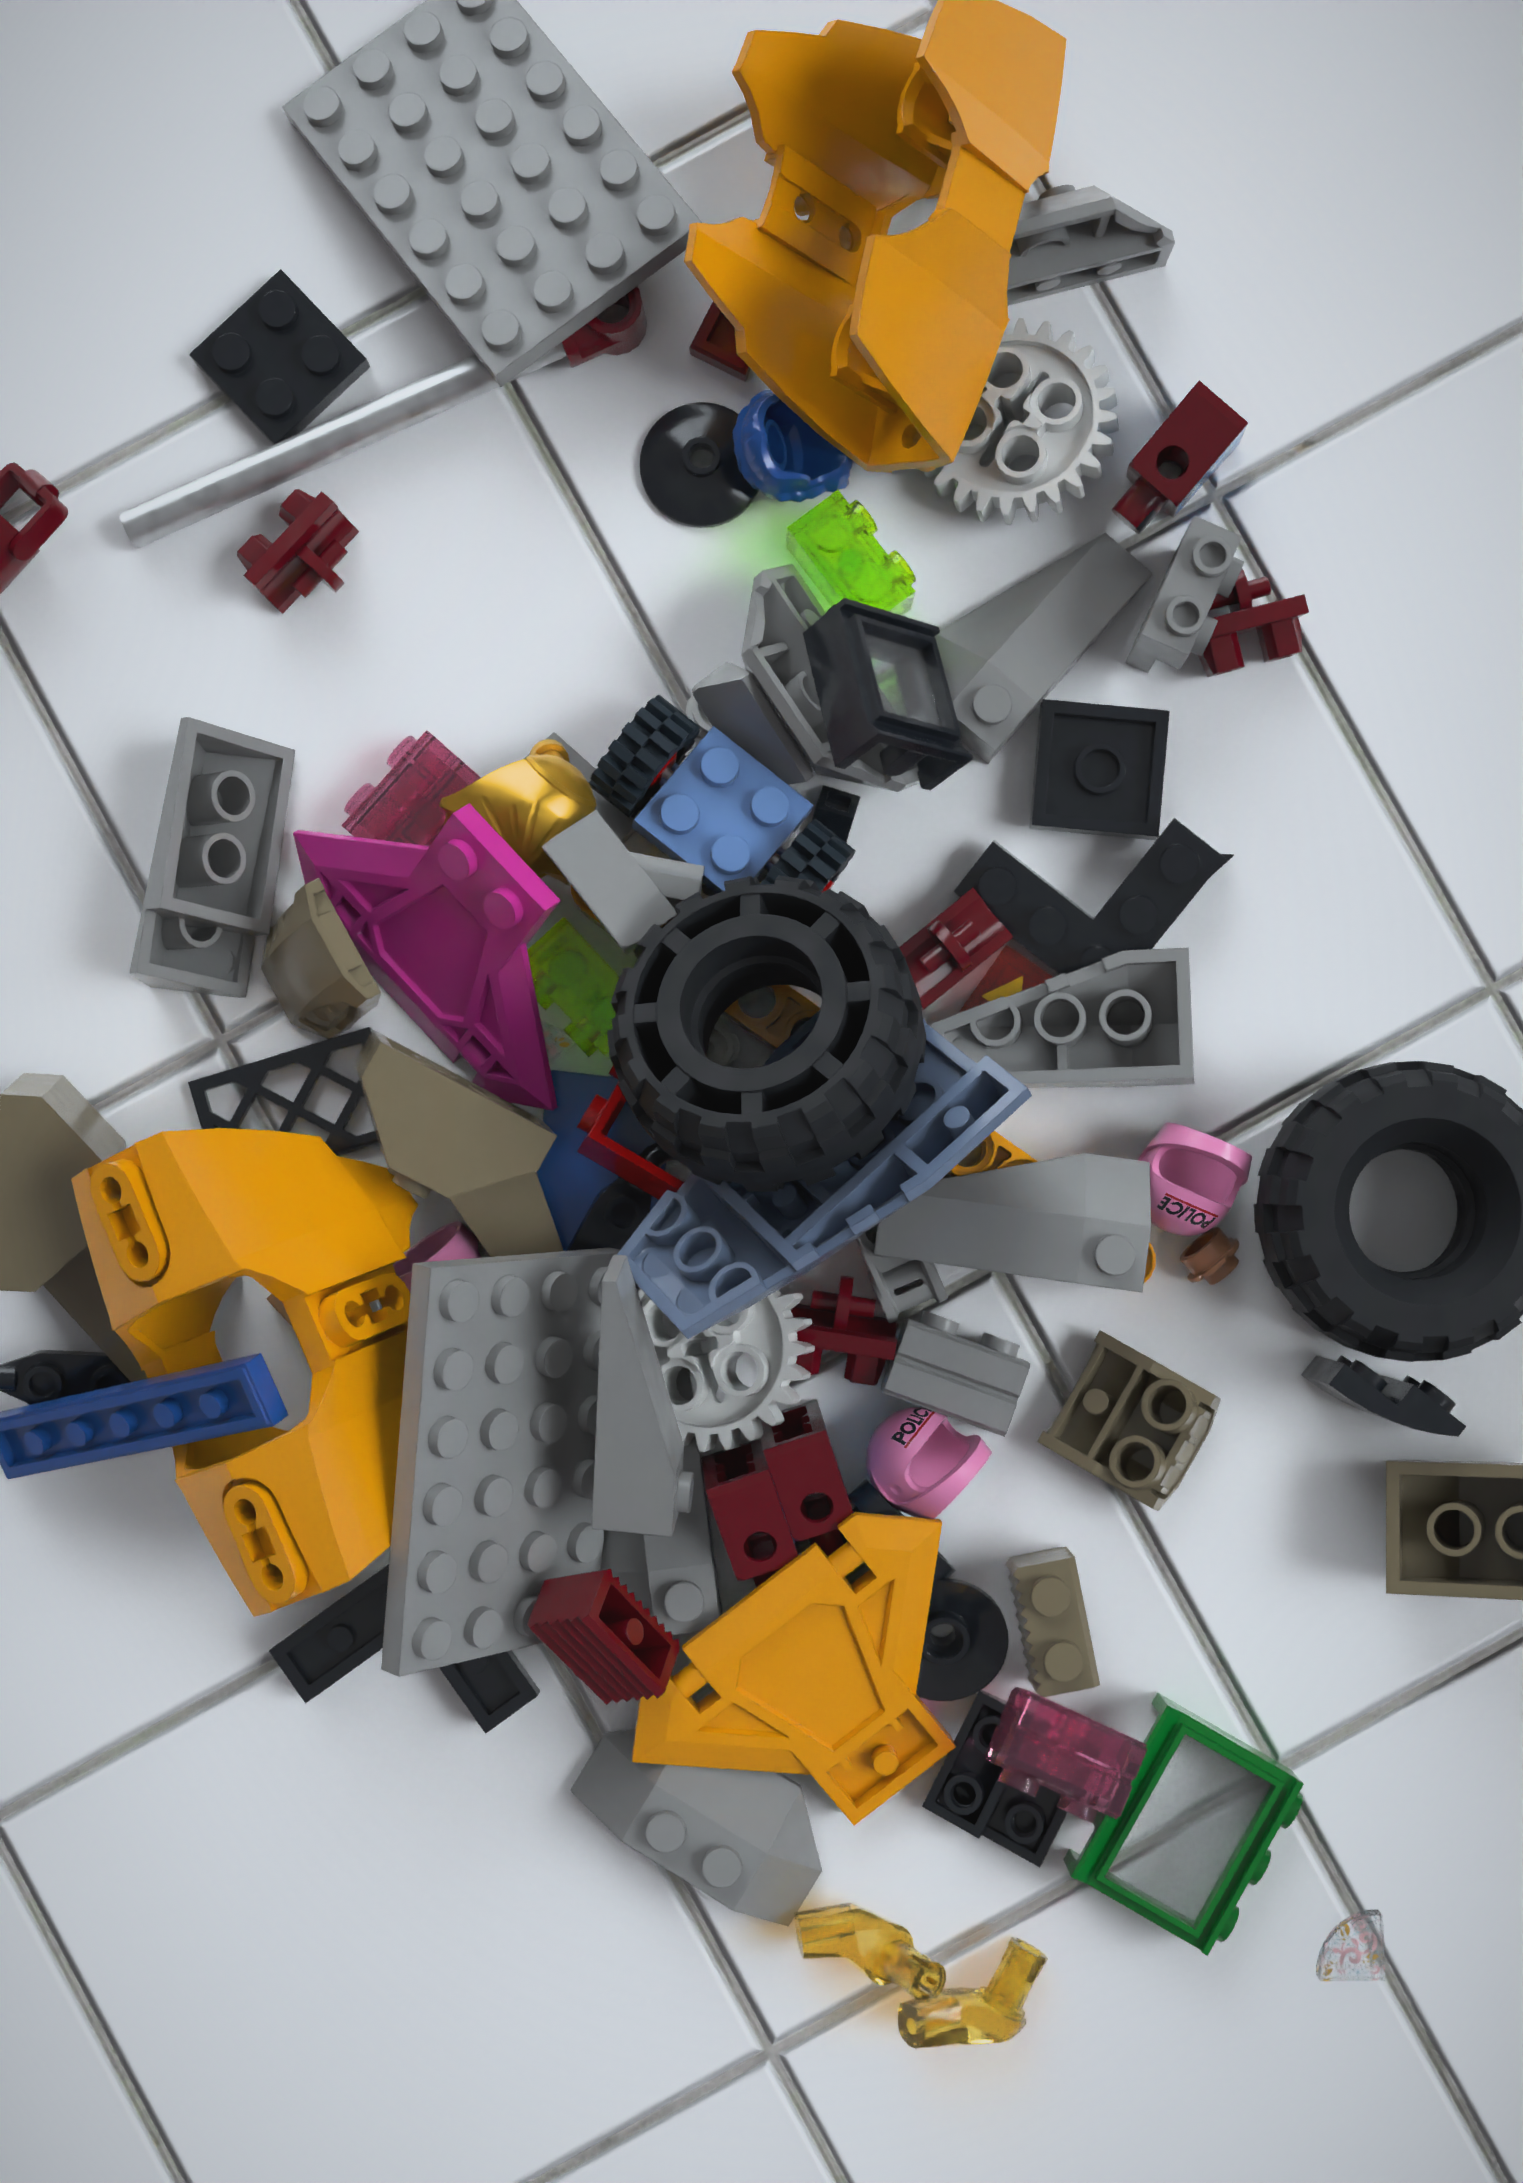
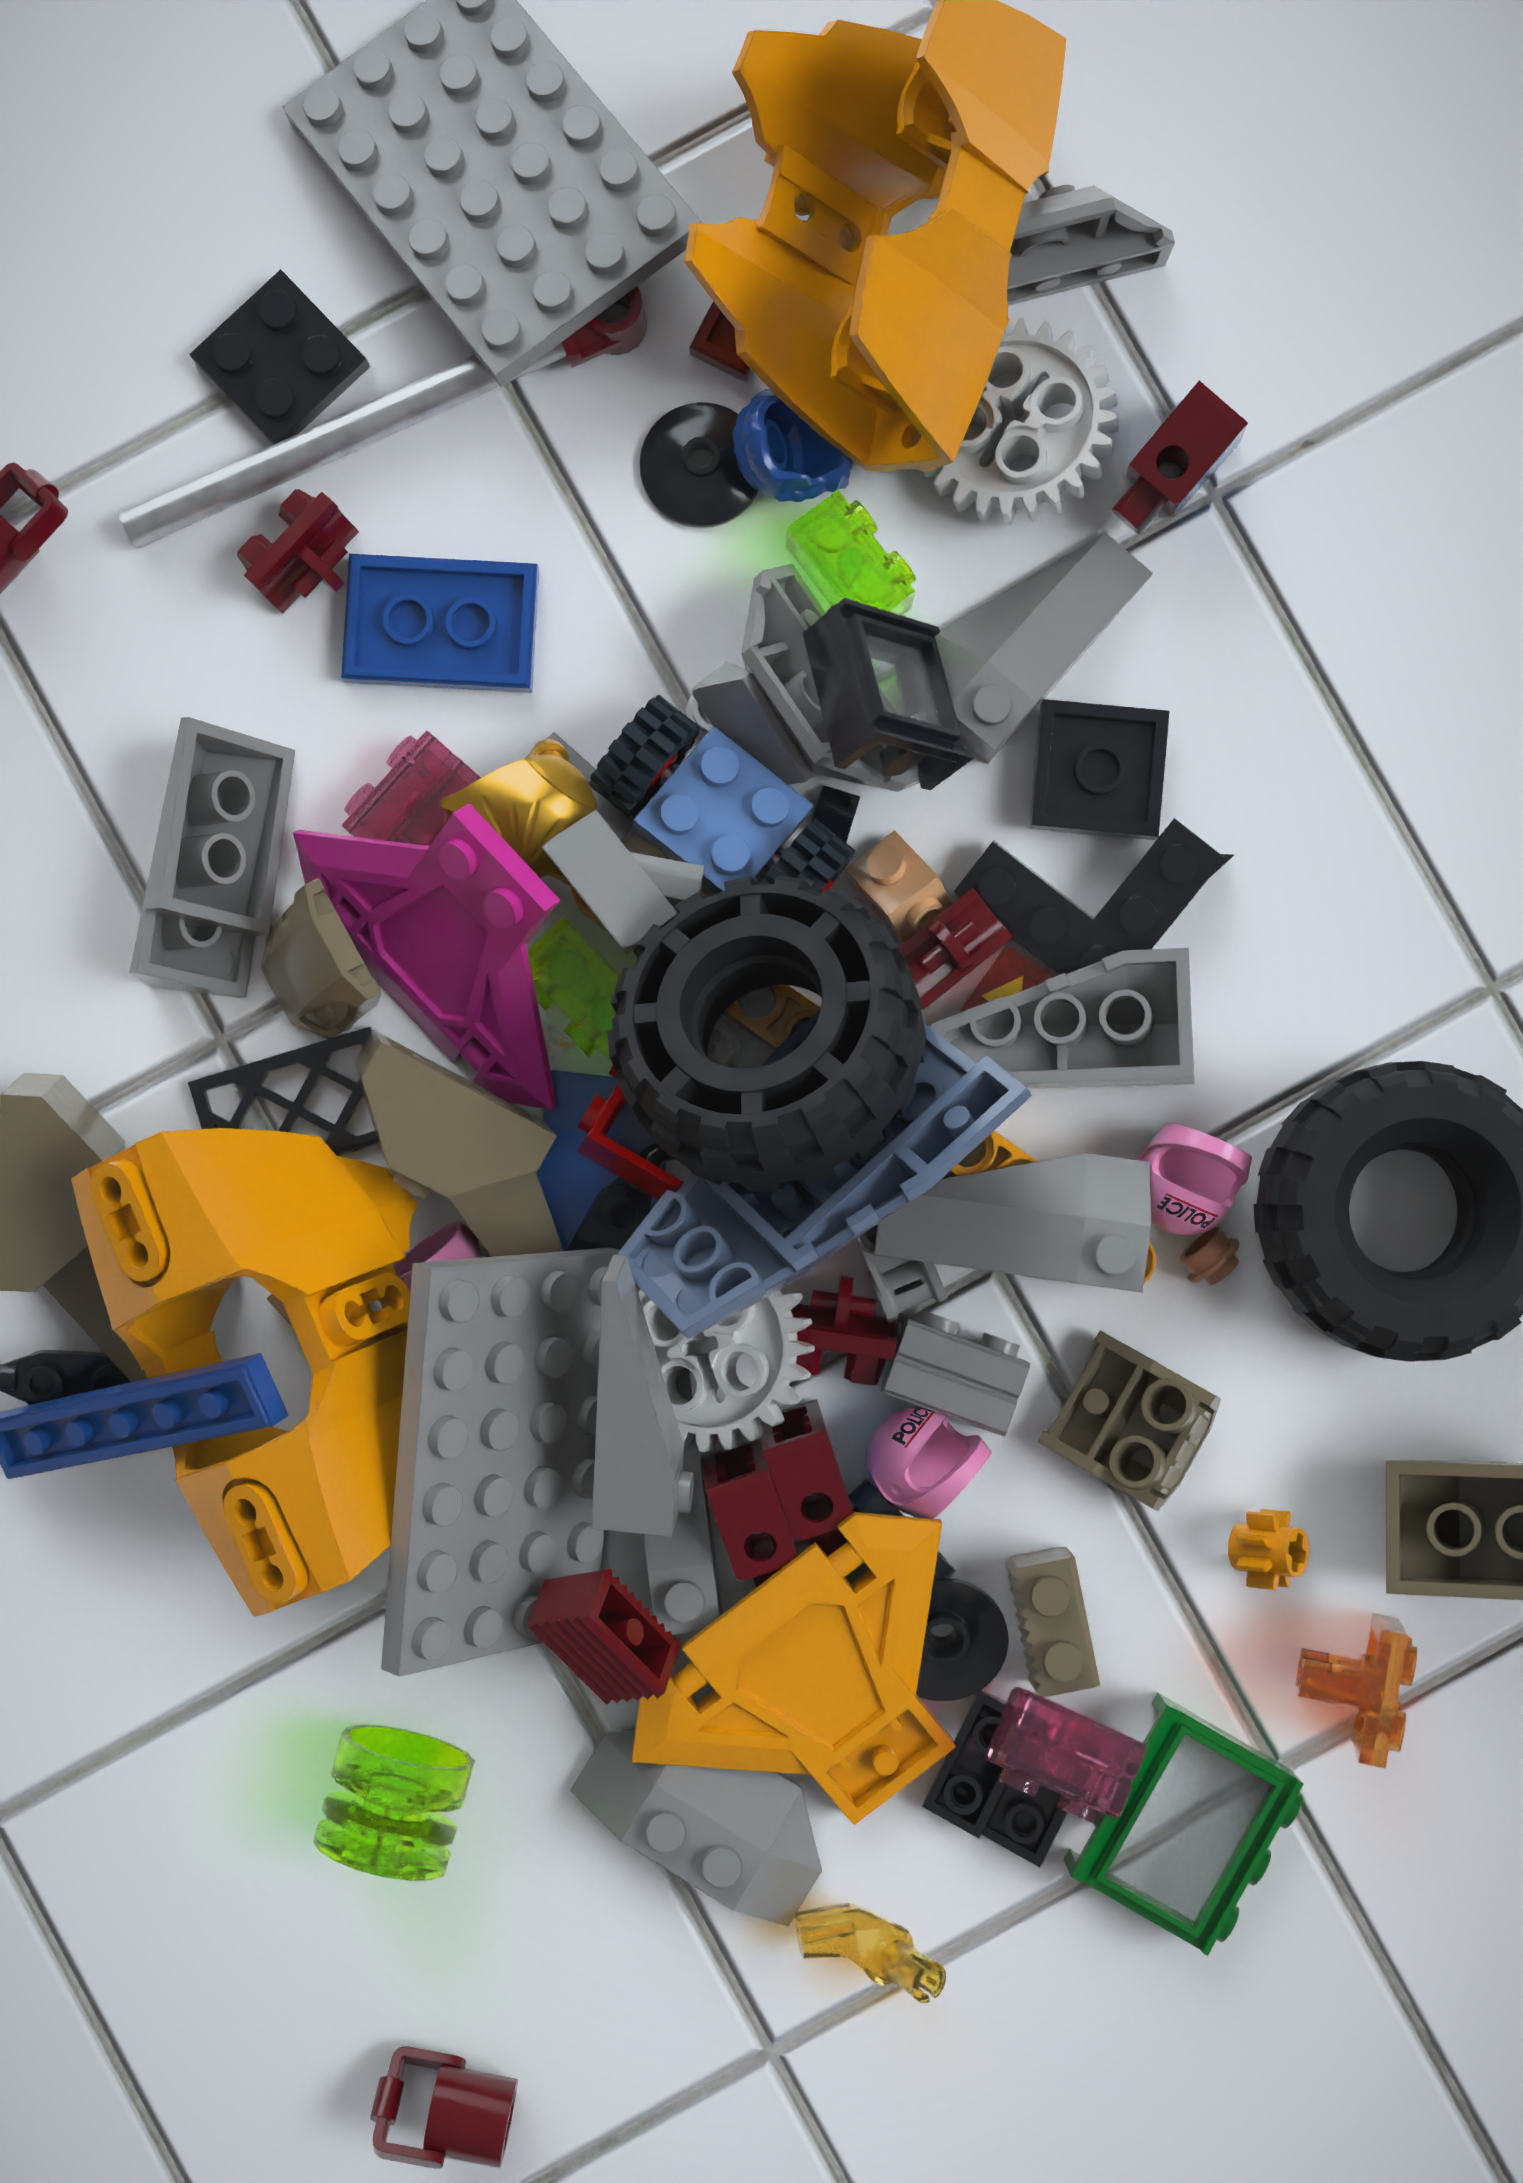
(354, 1631): black plate -> none
(394, 1802): none -> clear neon green wheel
(440, 623): none -> blue tile
(465, 2118): none -> dark red piece
(900, 885): none -> light nougat bracket
(976, 2014): clear yellow arm -> none
(1179, 611): light grey plate -> none
(1268, 1549): none -> light orange gear
(1275, 624): dark red hips -> none
(1354, 1949): clear tile -> none
(1366, 1685): none -> clear orange plate
(1402, 1402): black slope -> none

